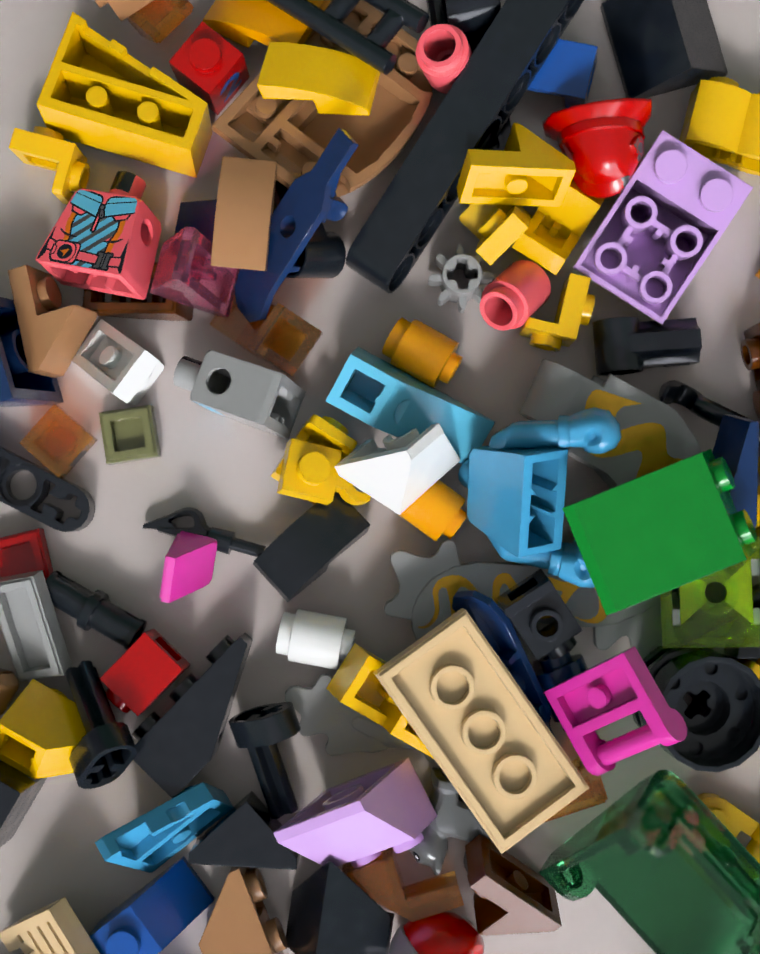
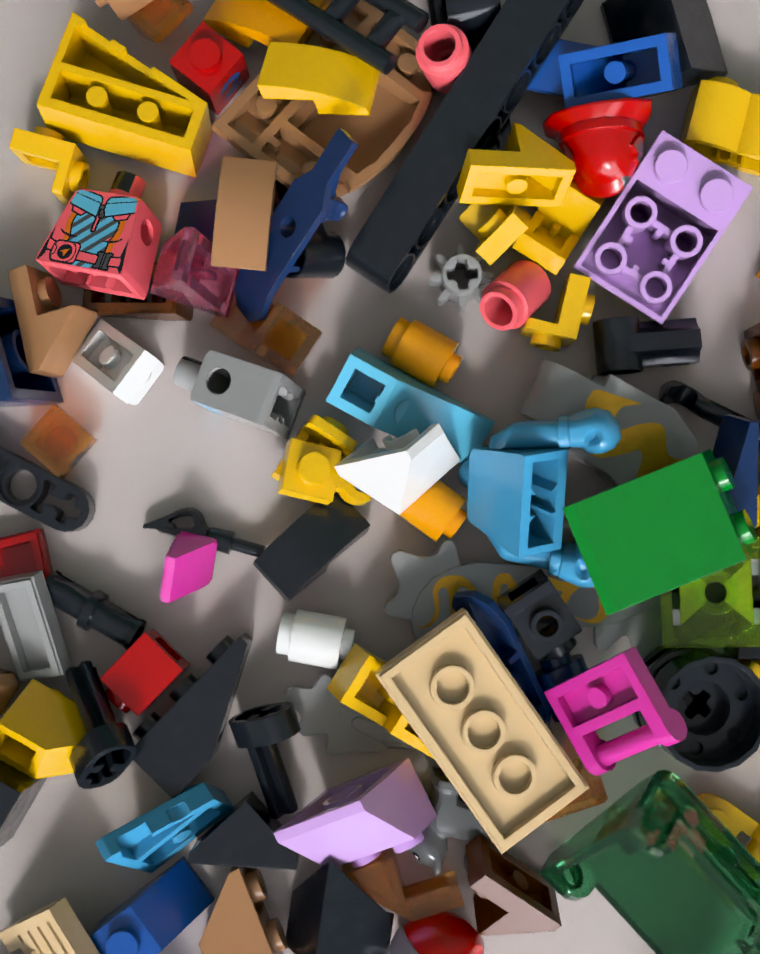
(129, 434): olive tile -> none
(621, 70): none -> blue slope

